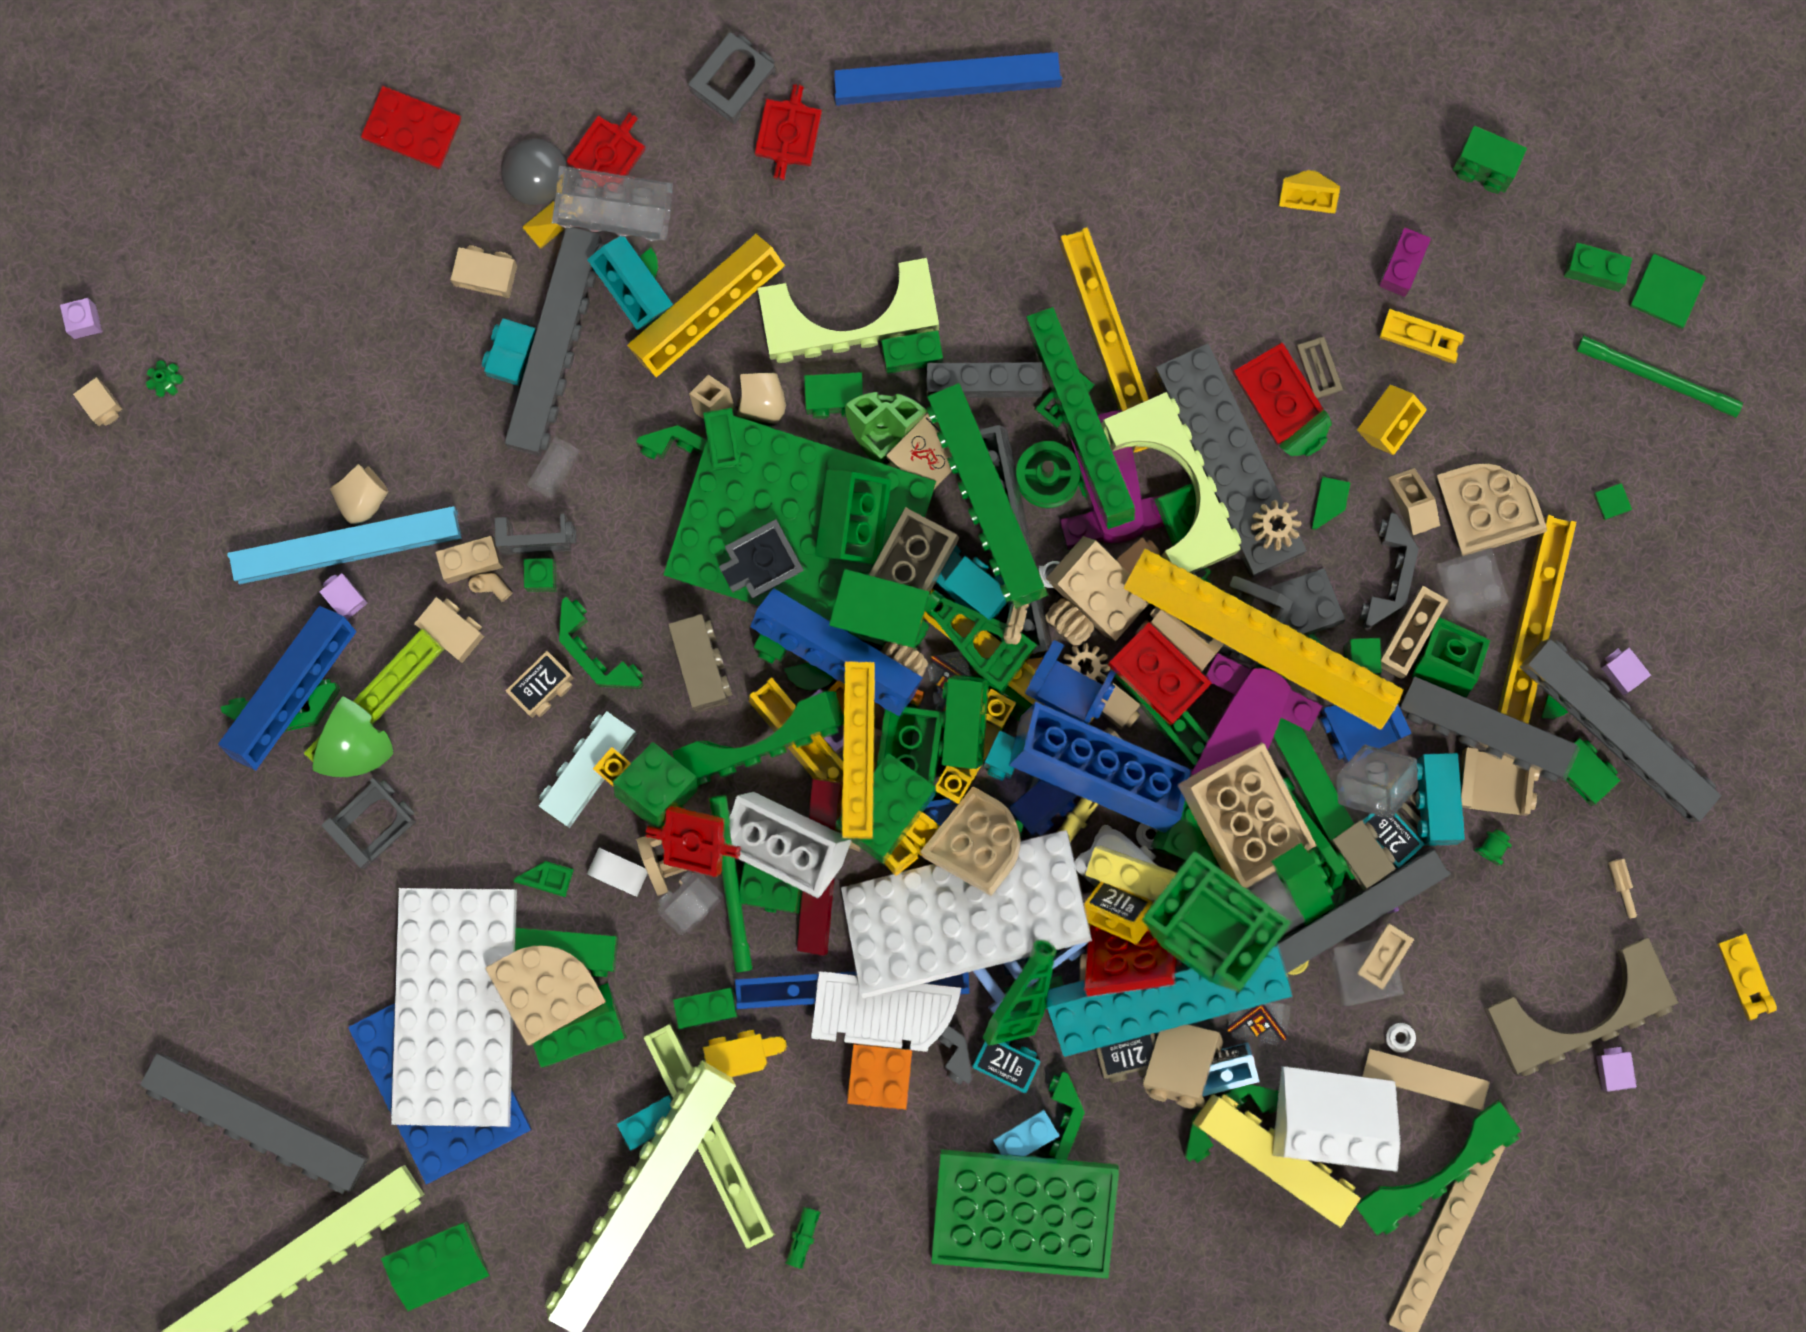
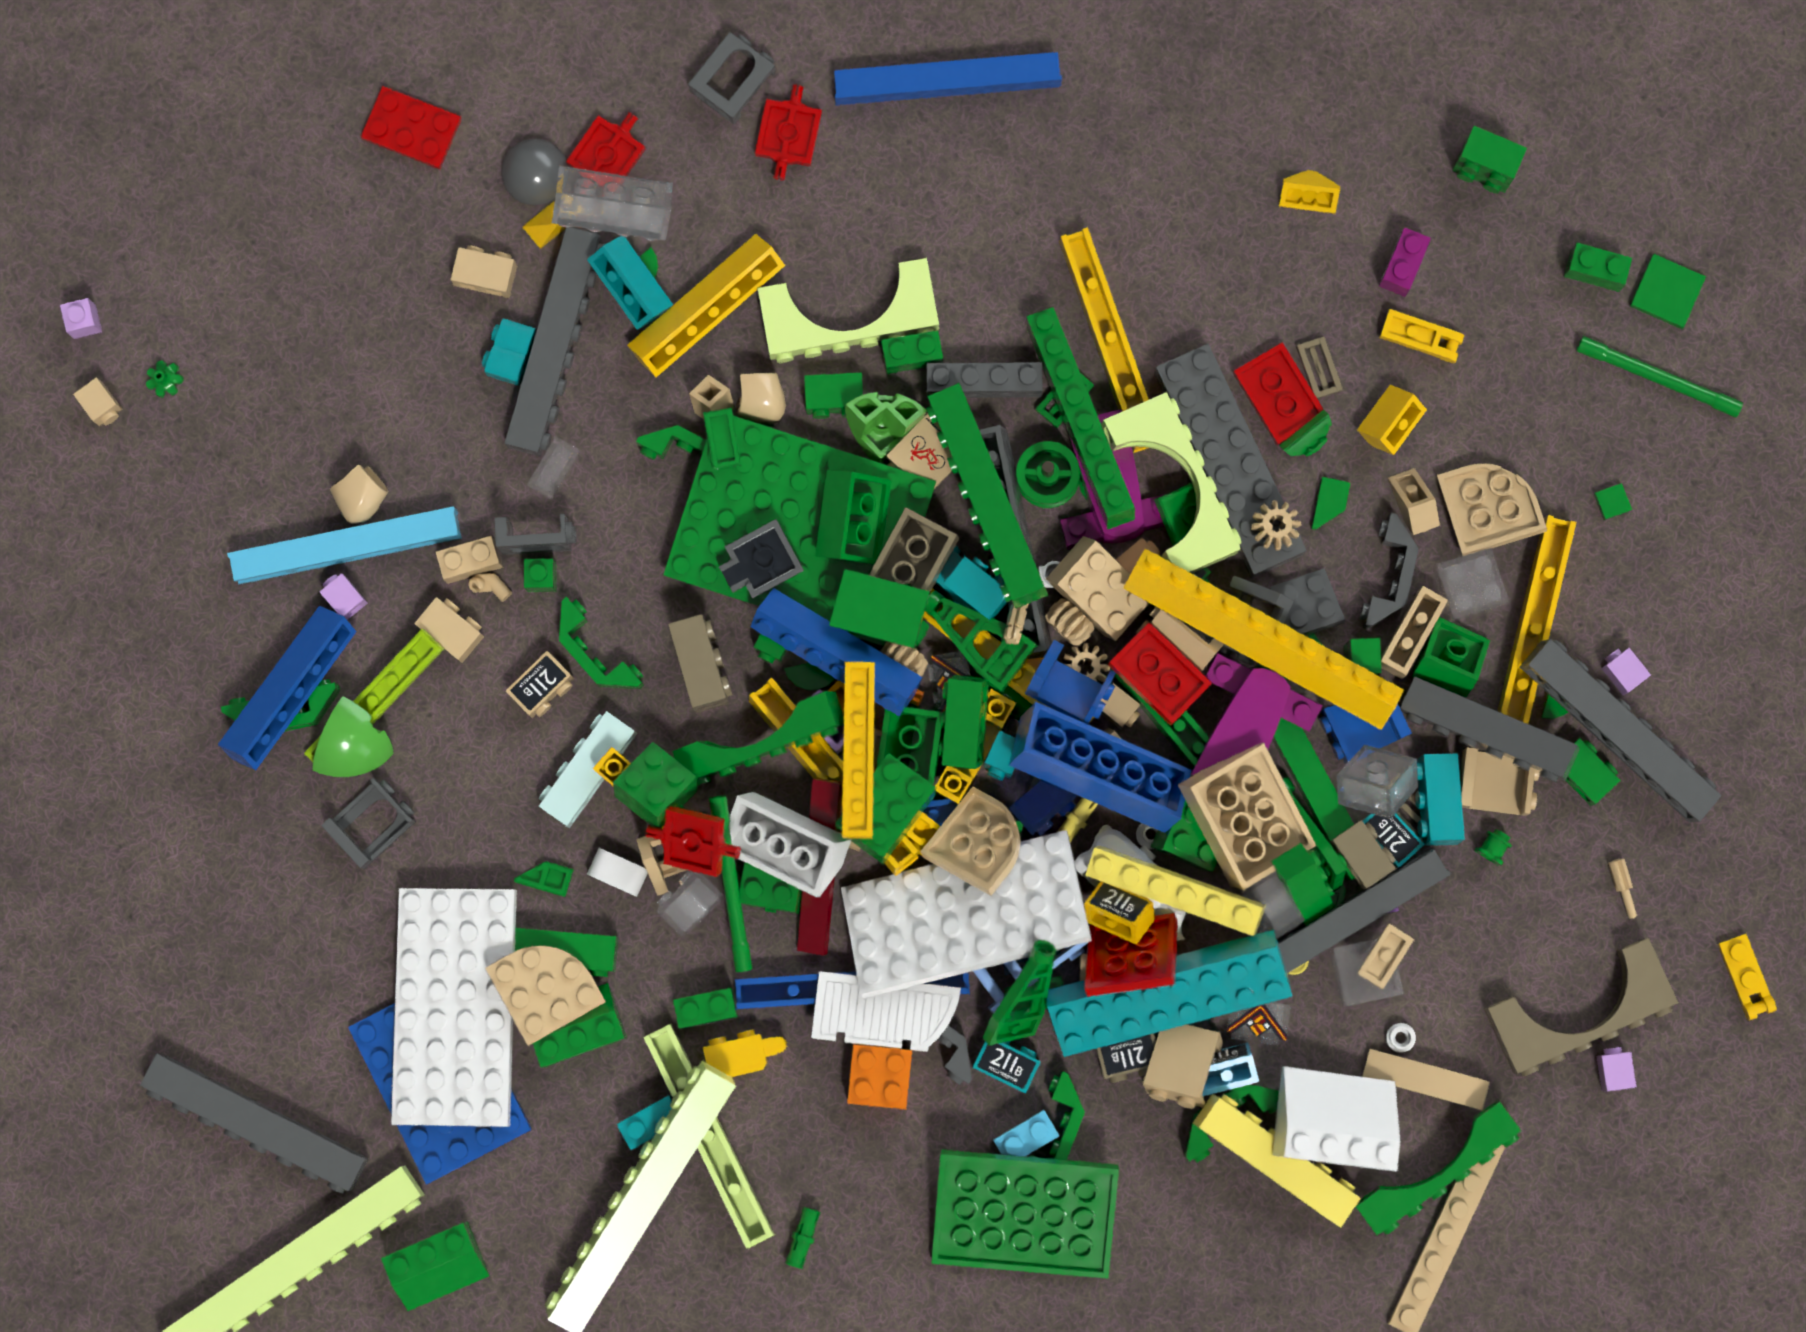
(1214, 924): green slope -> none

